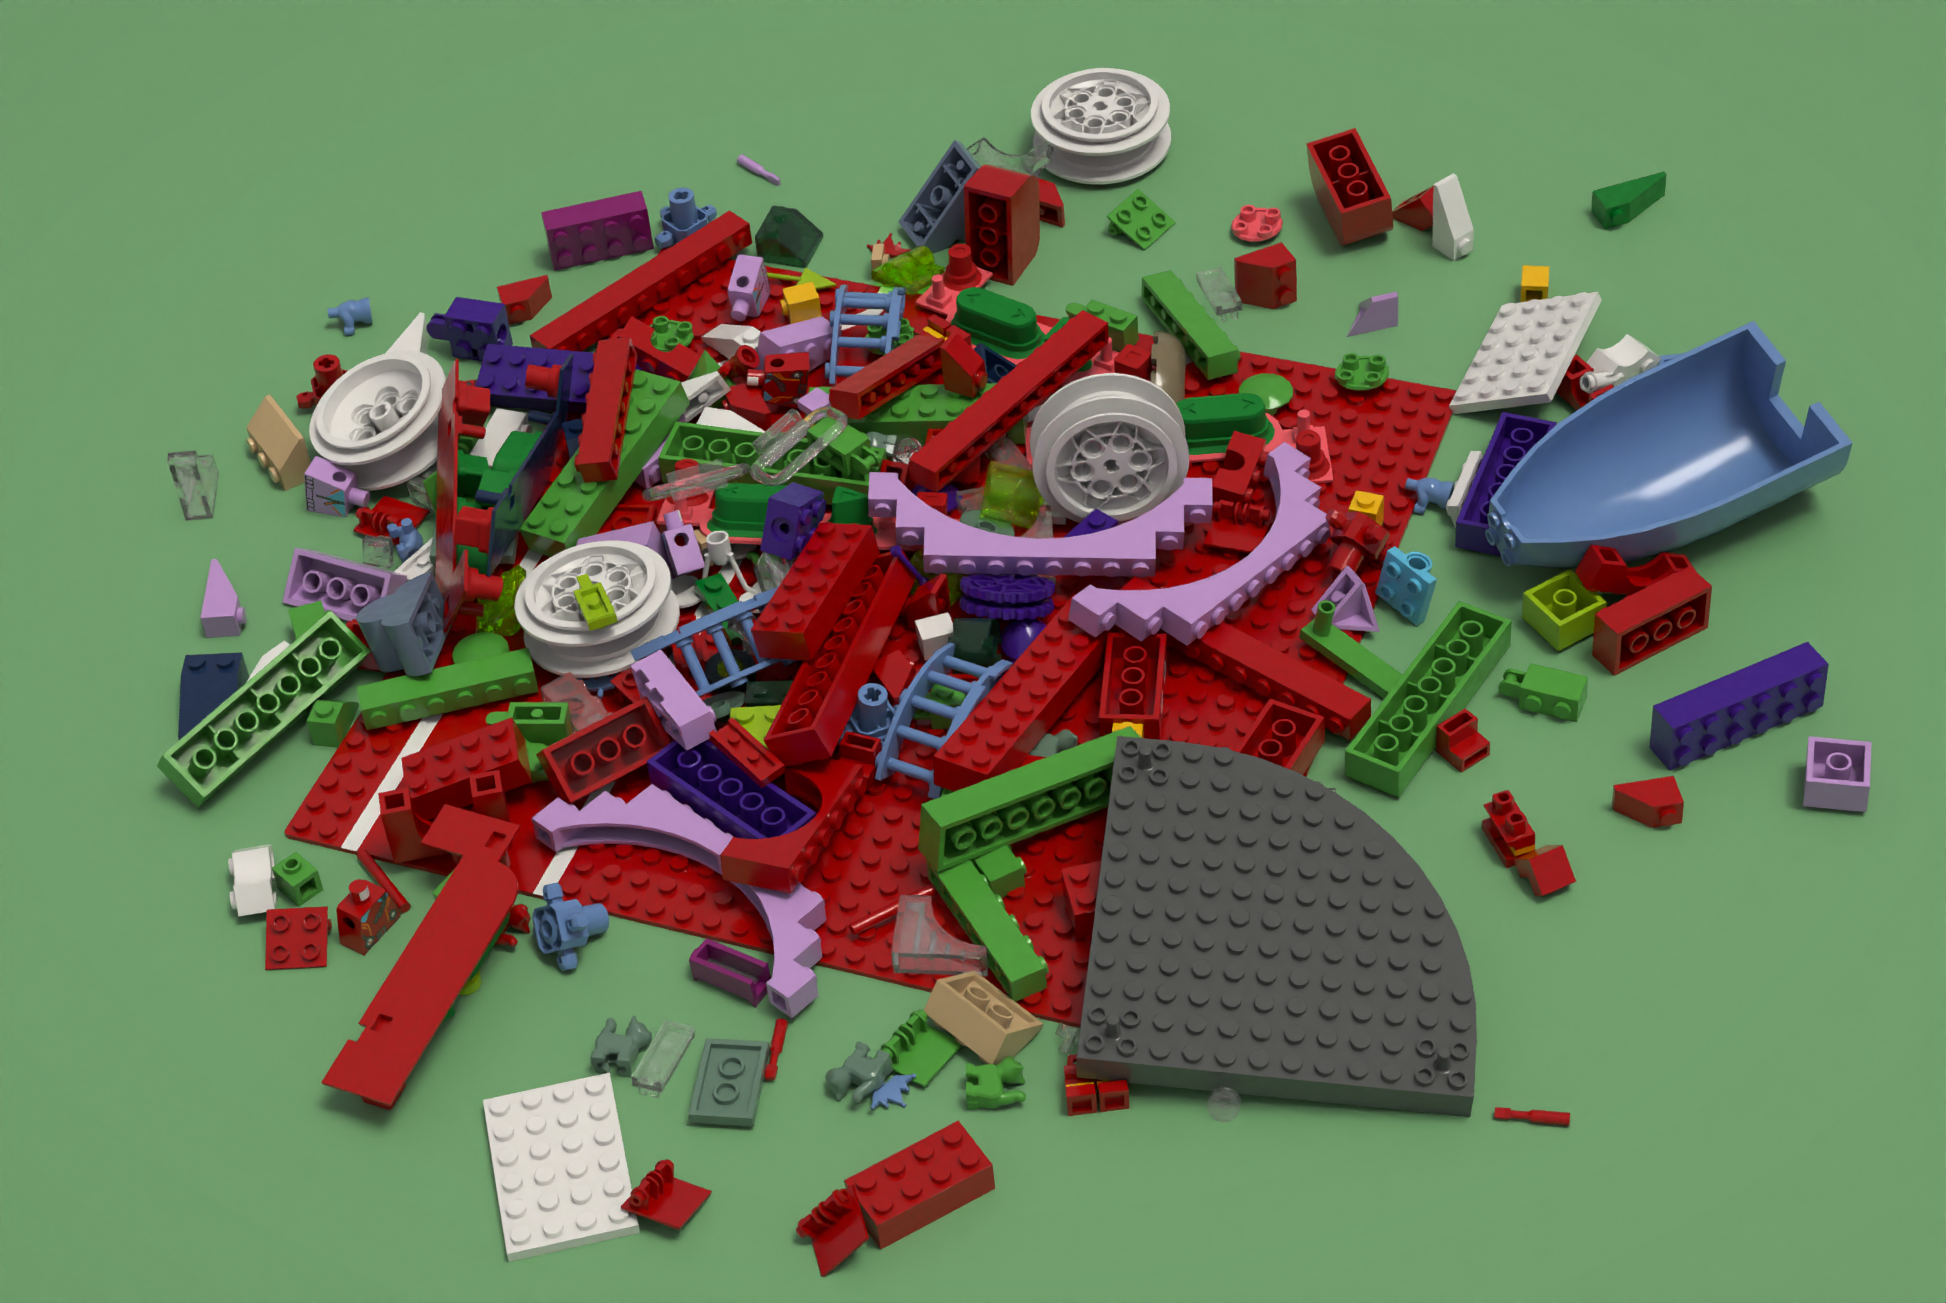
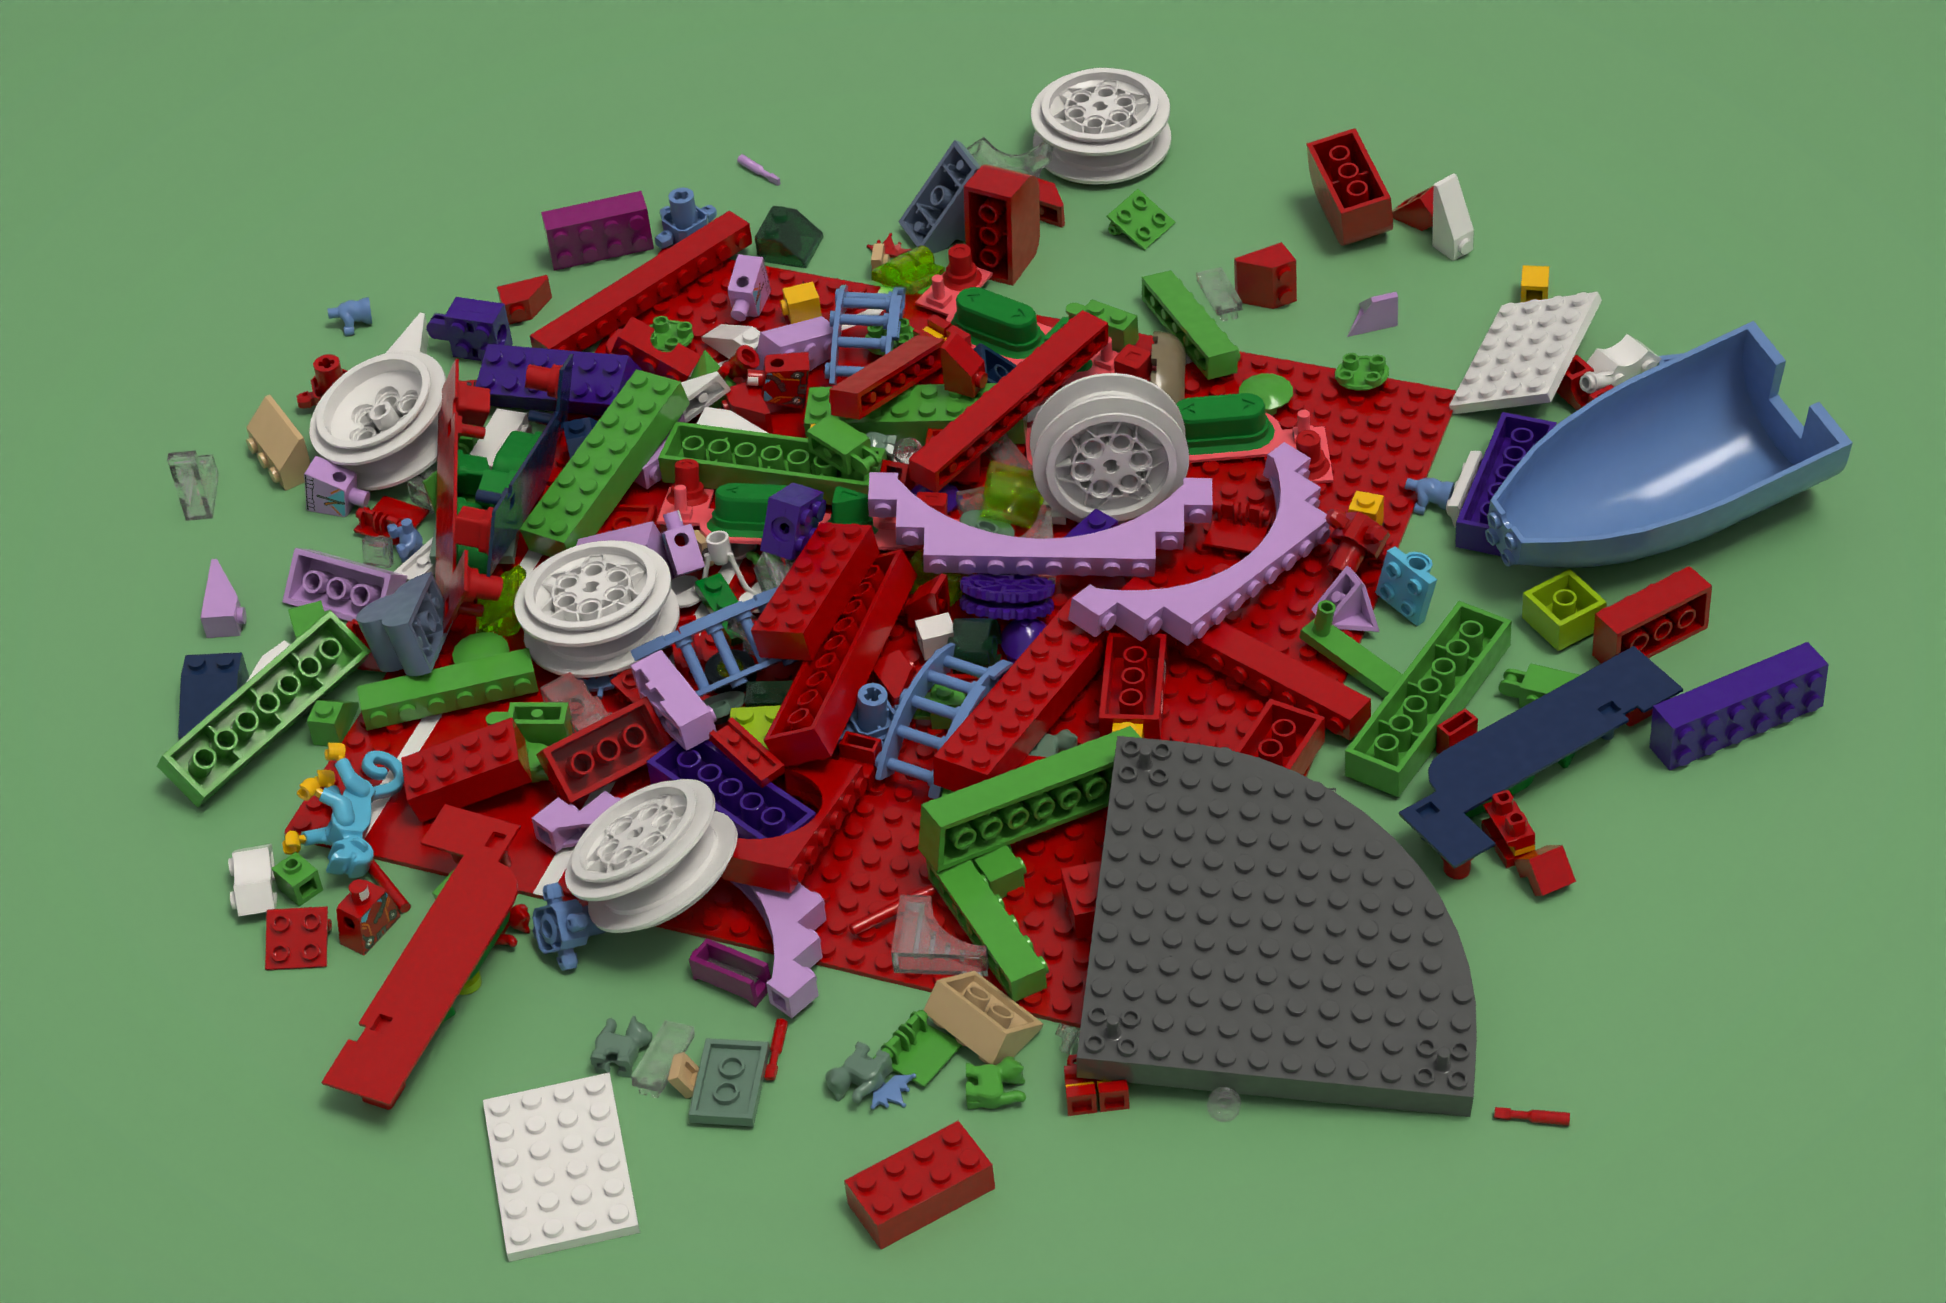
(351, 810): none -> medium azure animal
(407, 829): red arch -> none
(594, 604): lime hinge -> none
(606, 410): red brick -> none
(651, 855): none -> white wheel
(665, 1197): red hinge -> none
(683, 1074): none -> tan plate
(696, 481): clear bar -> none
(785, 435): clear bar -> none
(806, 277): lime piece -> none
(813, 400): lavender tile -> none
(835, 1228): red hinge -> none
(897, 552): dark purple hinge -> none
(1240, 469): red arch -> none
(1257, 223): coral dish -> none
(1525, 743): none -> dark blue piece
(1605, 570): red arch -> none
(1627, 200): green slope -> none
(1650, 801): red slope -> none
(1837, 774): lavender brick -> none

